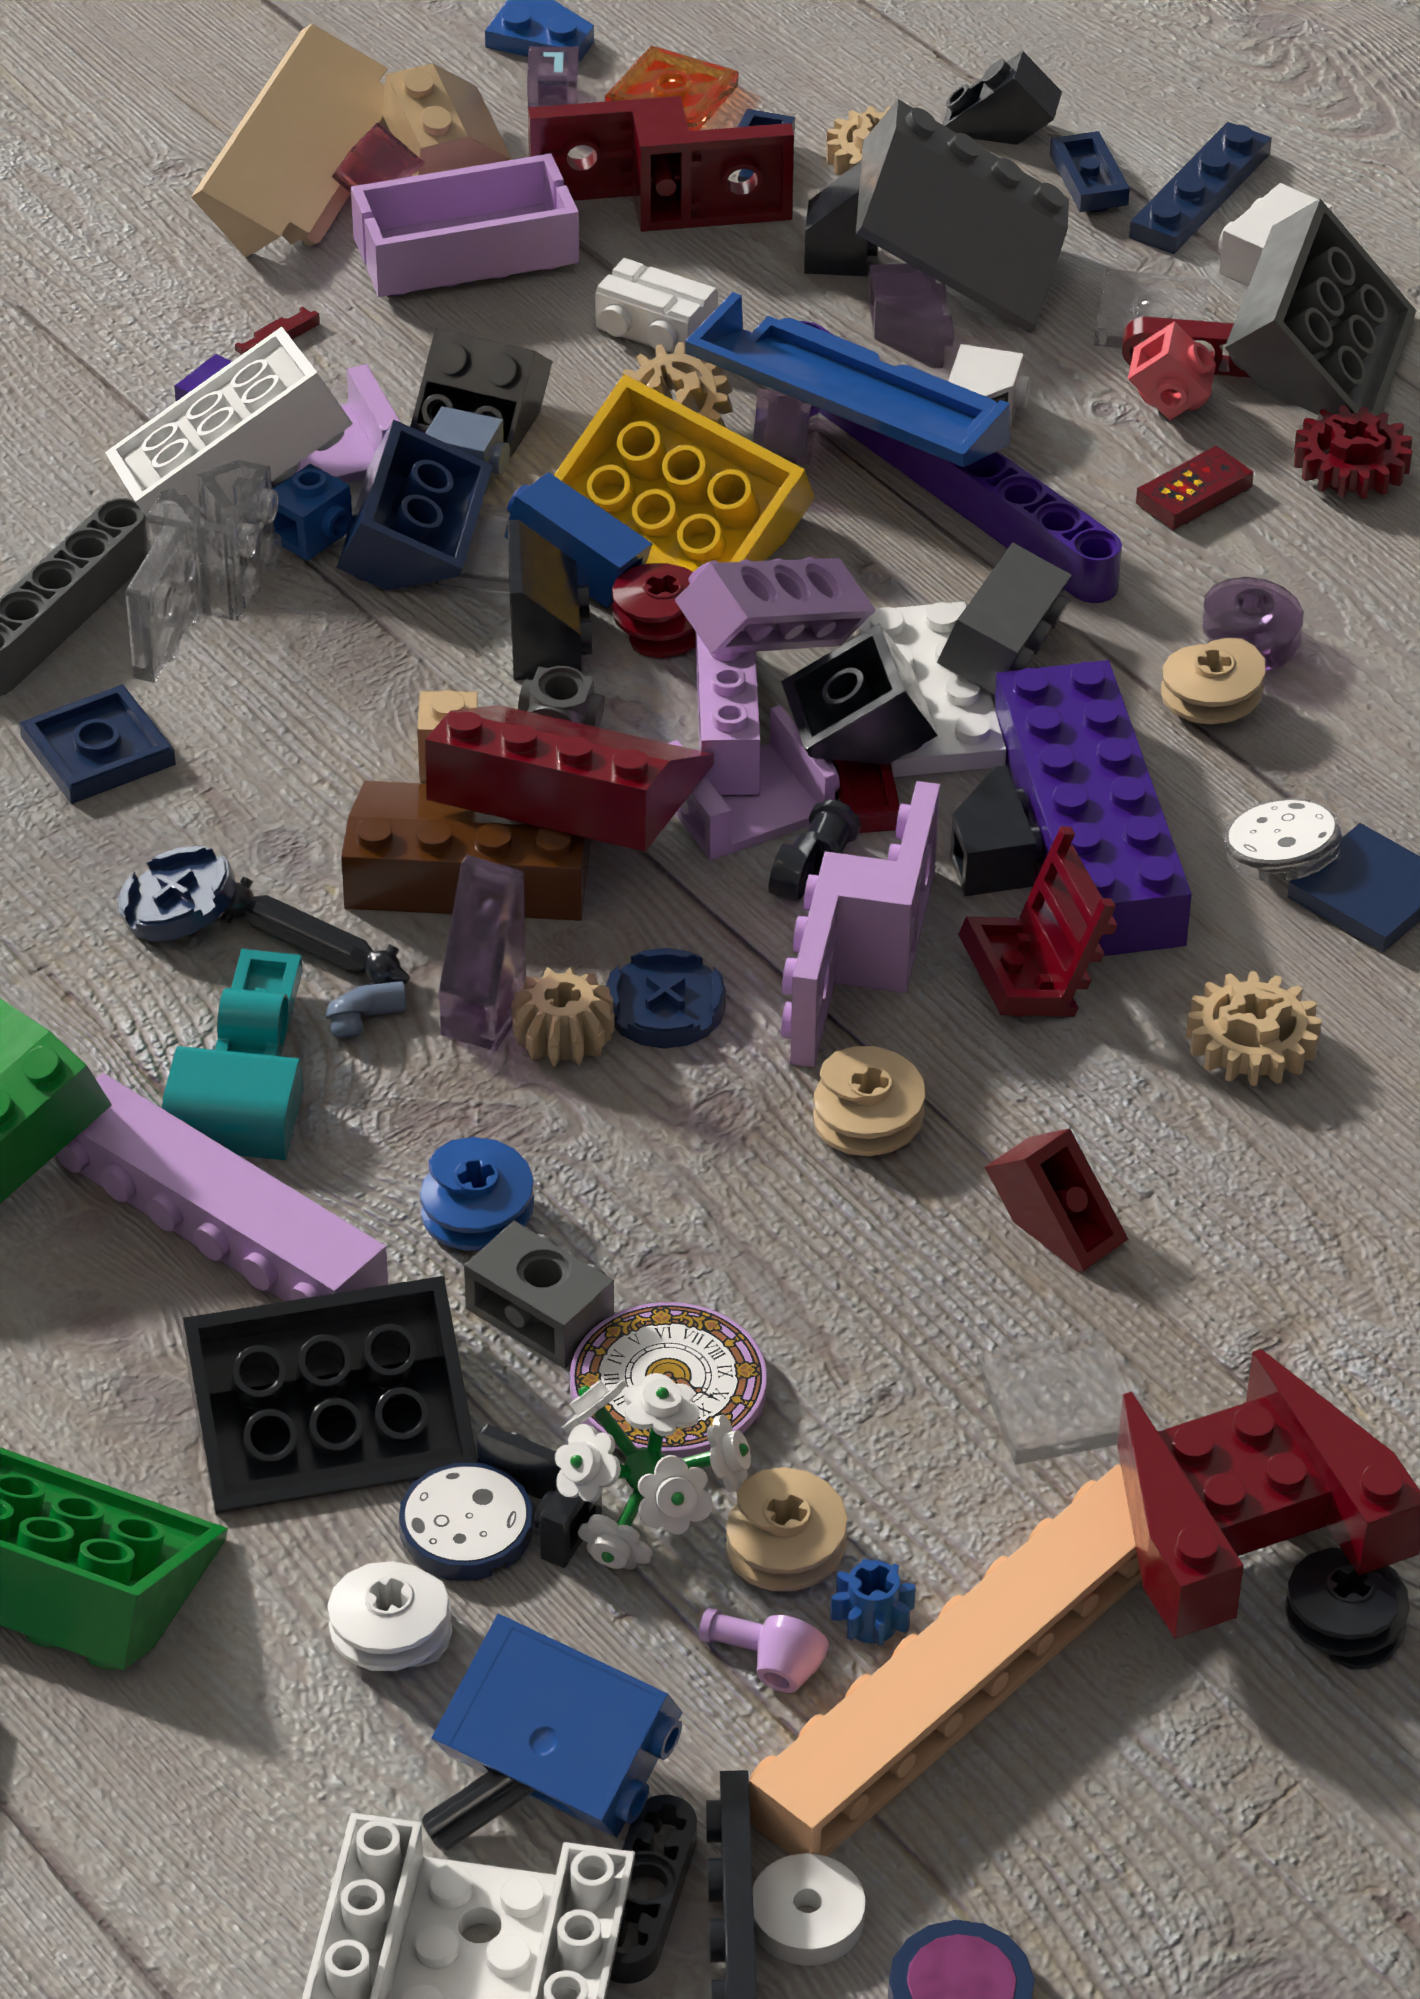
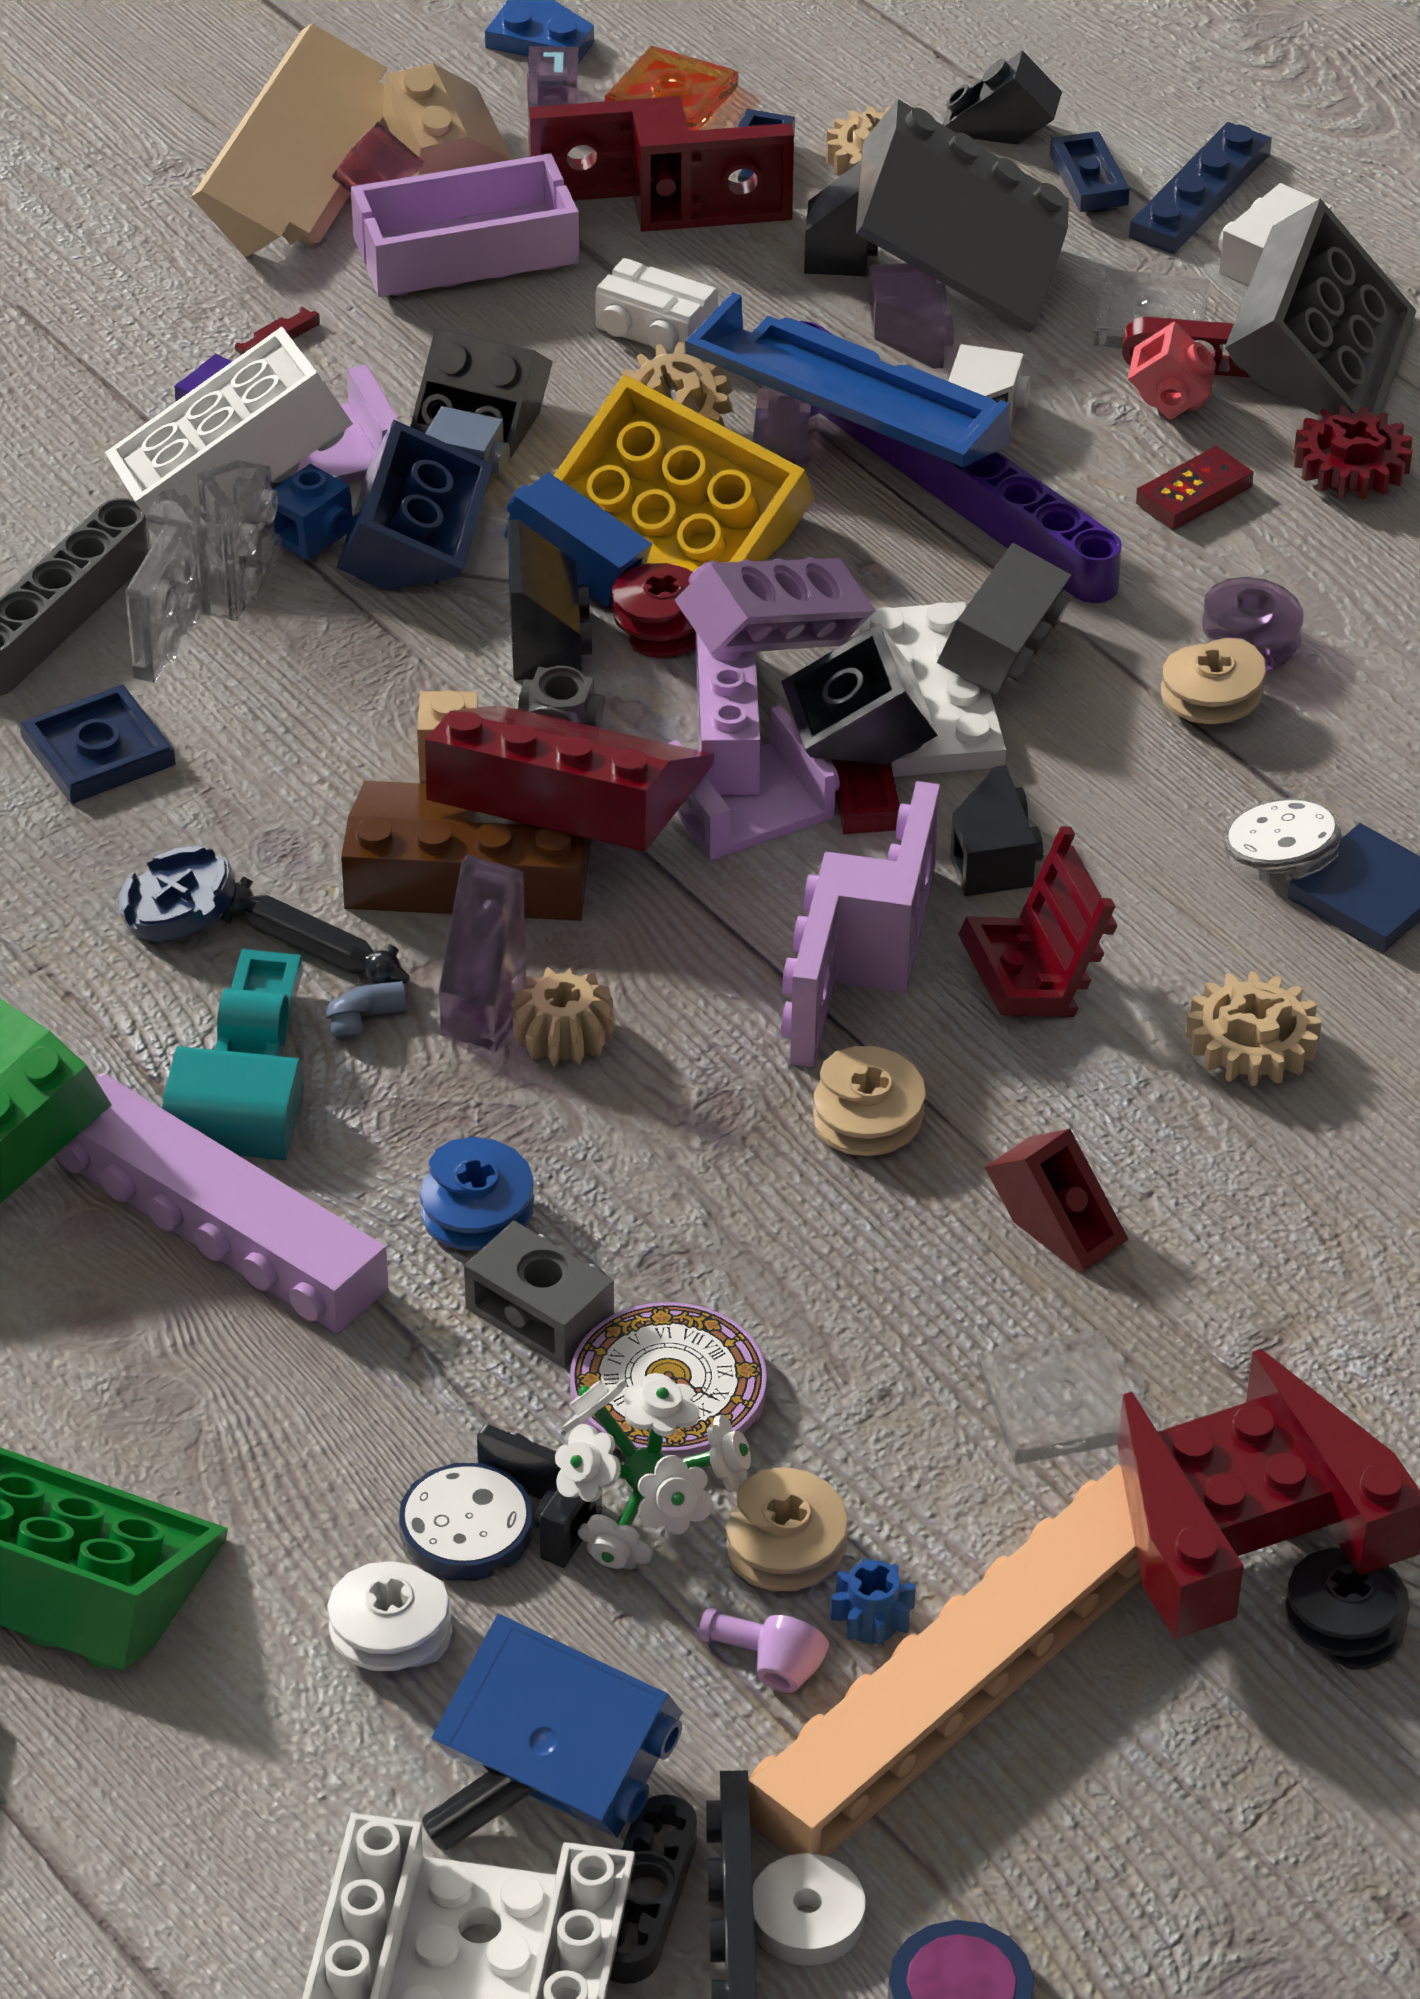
(327, 1393): black slope -> none
(666, 998): dark blue tile -> none
(830, 830): black connector -> none
(1086, 771): dark purple brick -> none

